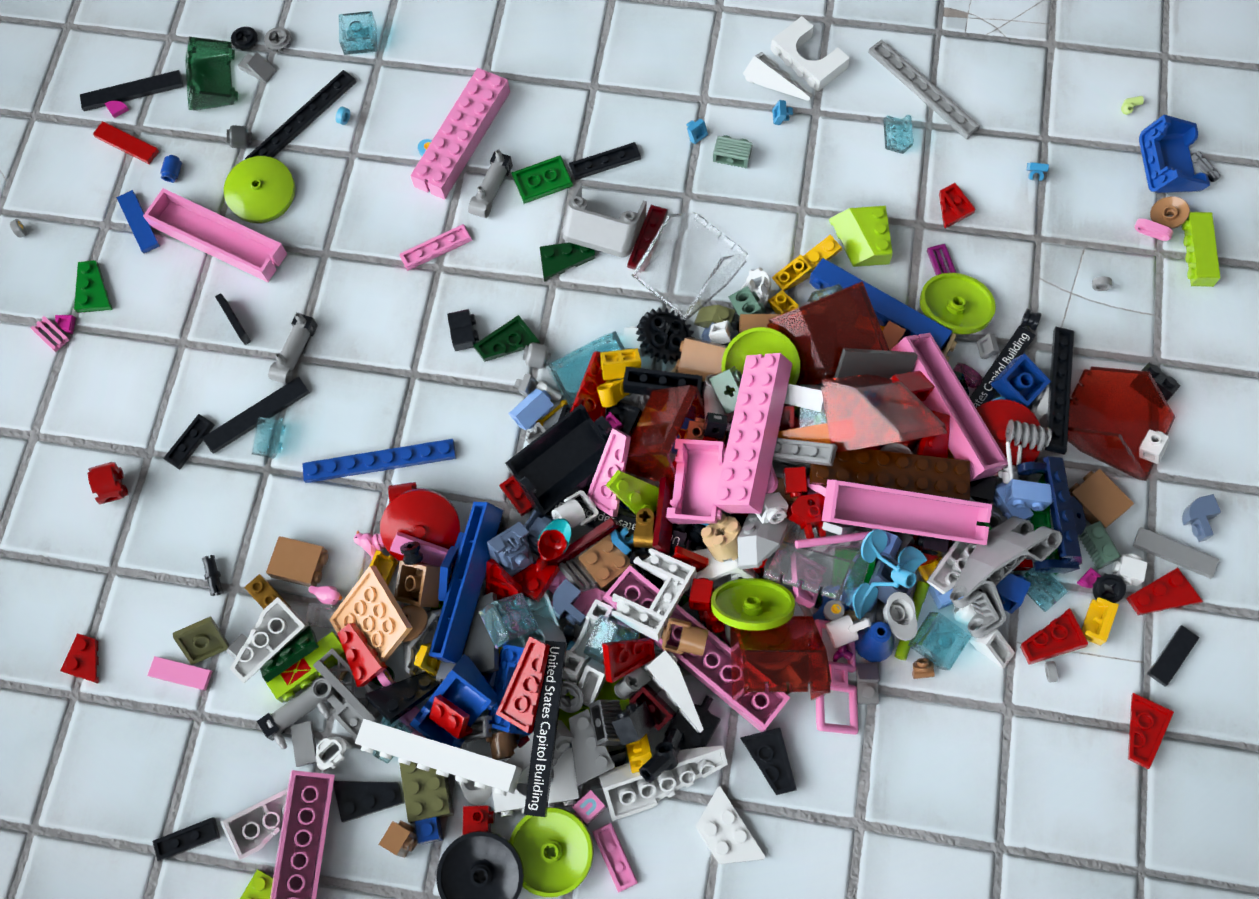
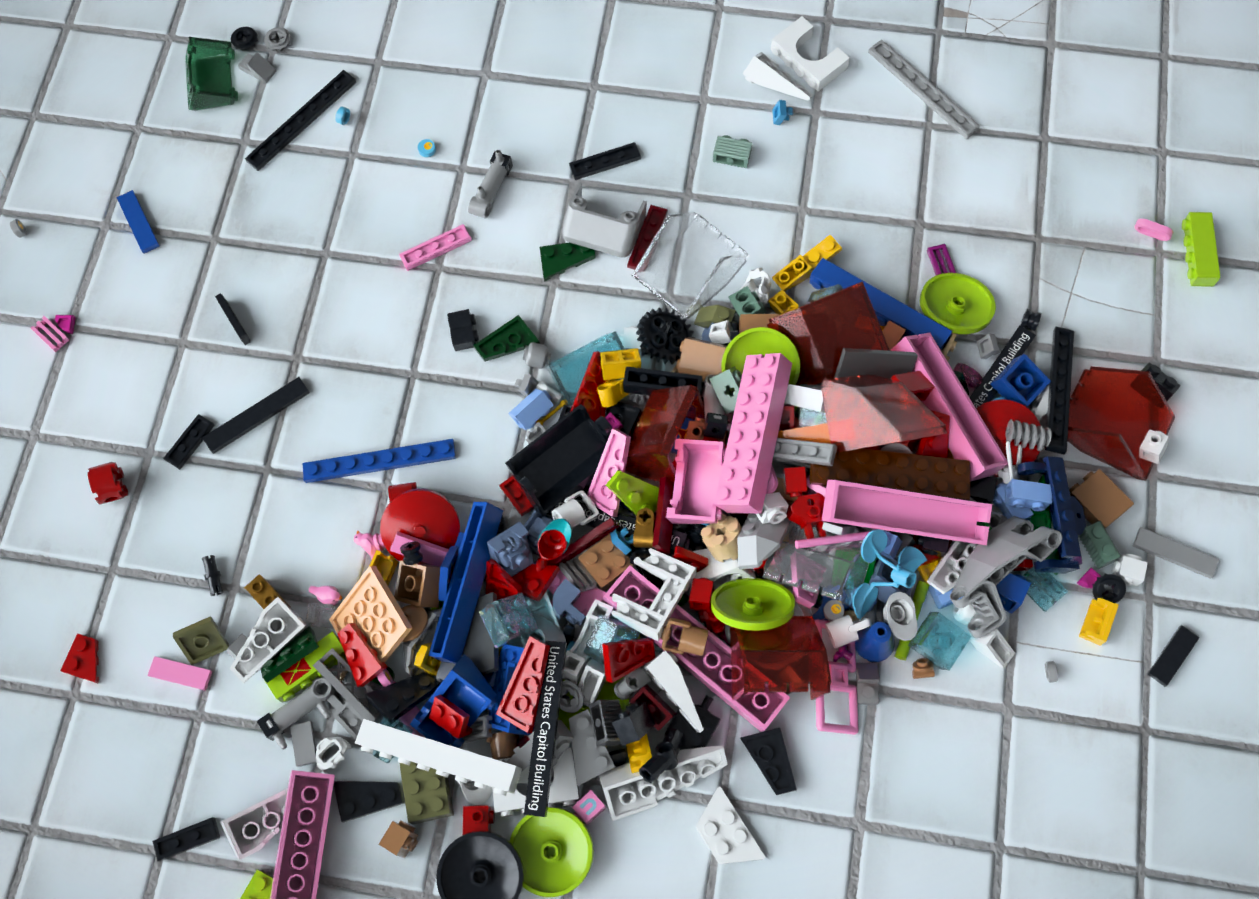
(90, 289): green wing -> none
(116, 108): dark pink tile -> none
(126, 142): red tile -> none
(132, 90): black tile -> none
(170, 168): blue brick -> none
(215, 235): bright pink piece -> none
(239, 136): dark grey head -> none
(259, 189): lime dish -> none
(267, 437): clear light blue bracket -> none
(283, 368): light grey piece -> none
(297, 562): medium nougat brick -> none
(357, 32): clear light blue brick -> none
(429, 830): blue brick -> none
(460, 133): bright pink piece -> none
(542, 179): green tile -> none
(614, 857): bright pink tile -> none
(697, 130): dark azure tile -> none
(864, 235): lime wedge -> none
(898, 133): clear light blue bracket -> none
(954, 205): red wing -> none
(1037, 168): dark azure tile -> none
(1057, 638): red wing -> none
(1102, 283): light grey tile -> none
(1129, 103): yellowish green arm -> none
(1146, 729): red wing -> none
(1164, 593): red wing -> none
(1168, 156): blue windscreen -> none
(1170, 206): medium nougat dish -> none
(1198, 514): sand blue brick -> none
(1205, 166): axle -> none

